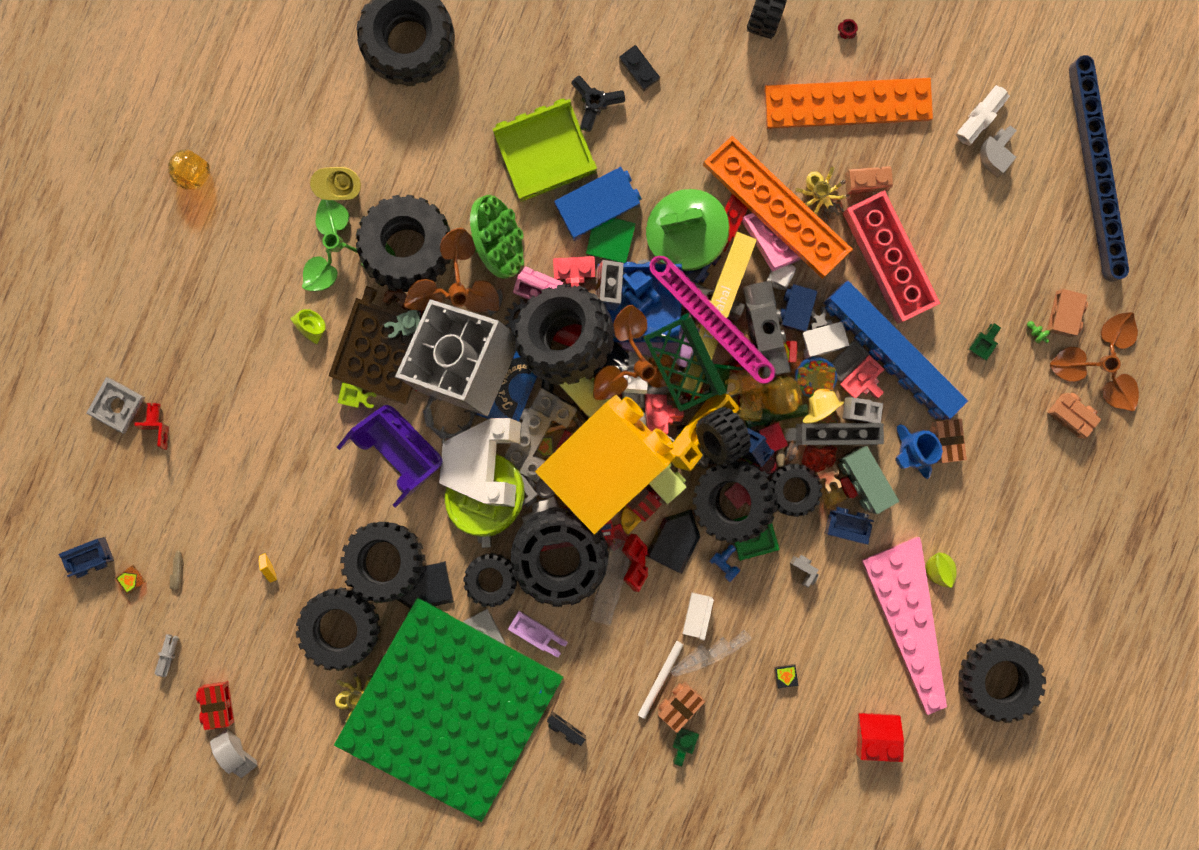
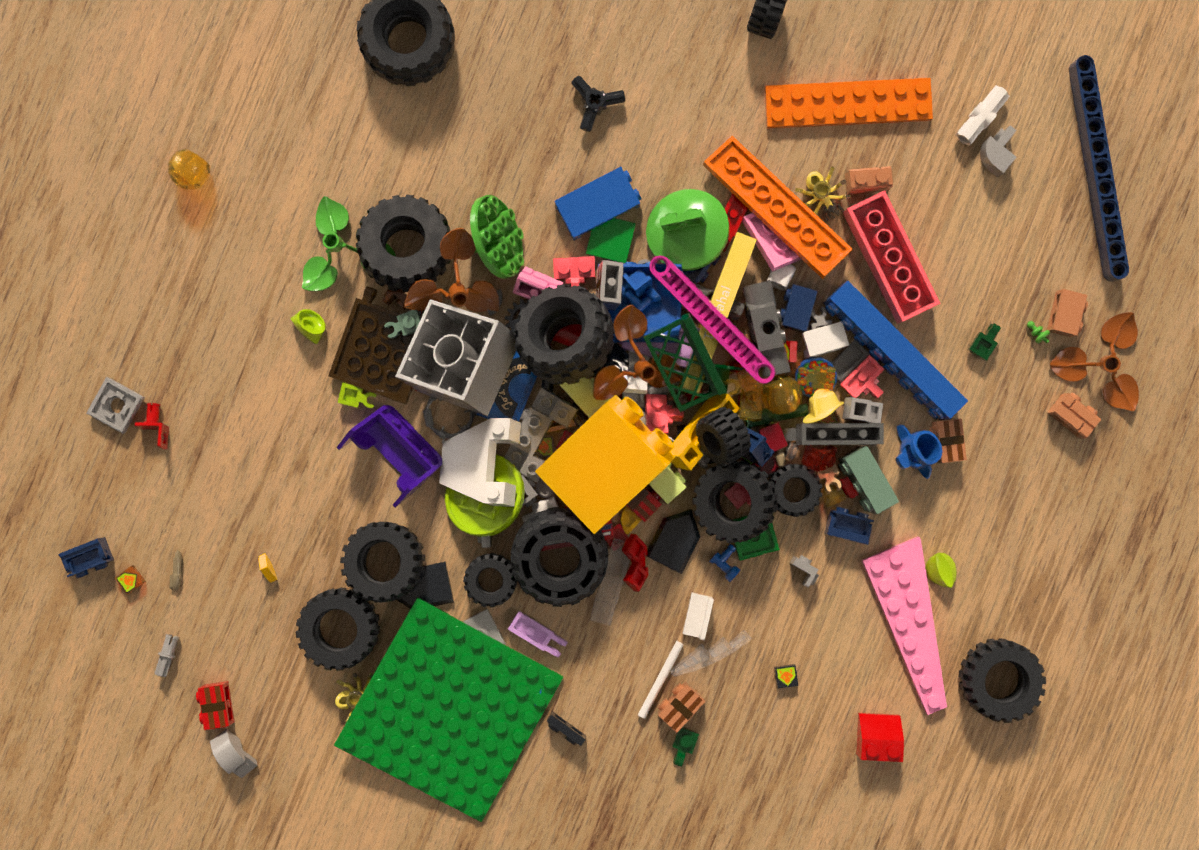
(335, 183): light yellow piece -> none
(544, 149): lime panel -> none
(639, 68): black plate -> none
(847, 23): dark red plate -> none

